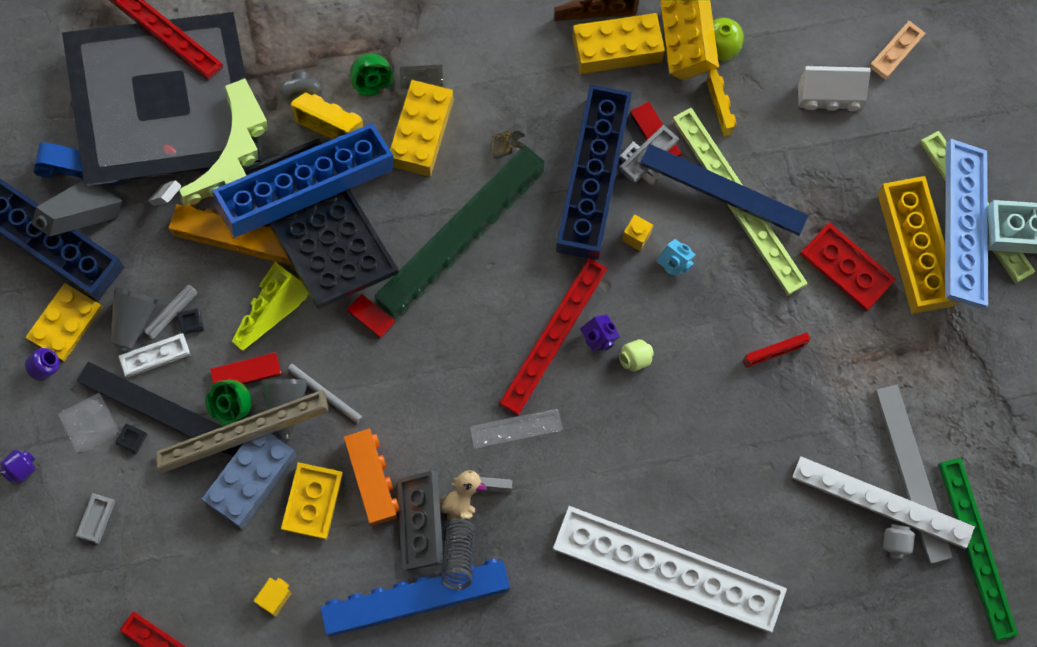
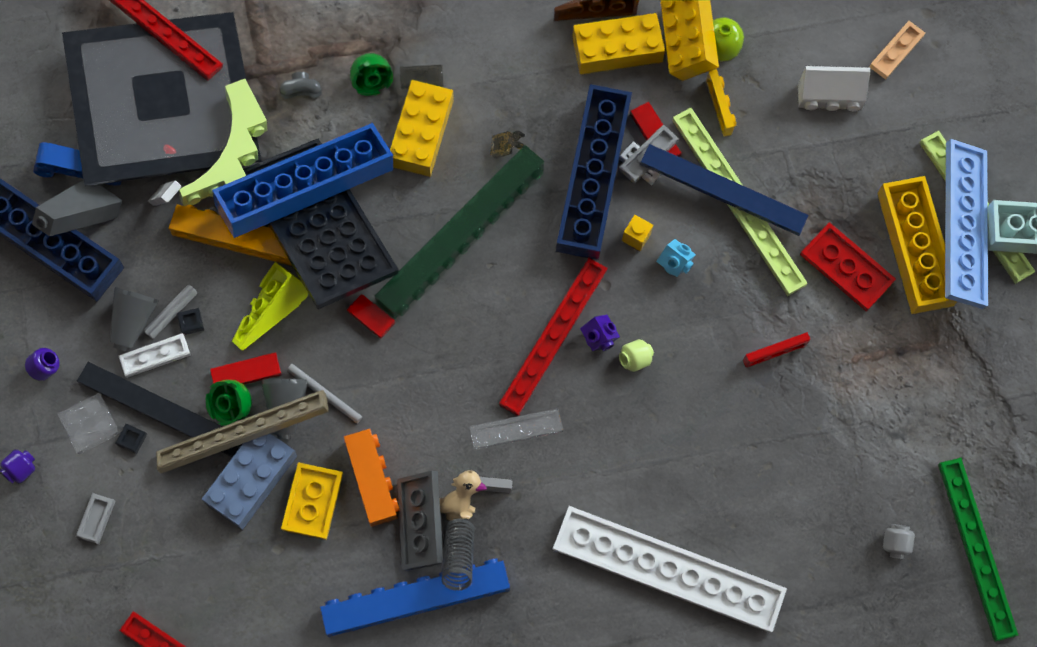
(64, 321): yellow plate -> none
(273, 596): yellow brick -> none
(323, 117): yellow slope -> none
(883, 502): white plate -> none
(910, 465): light grey tile -> none

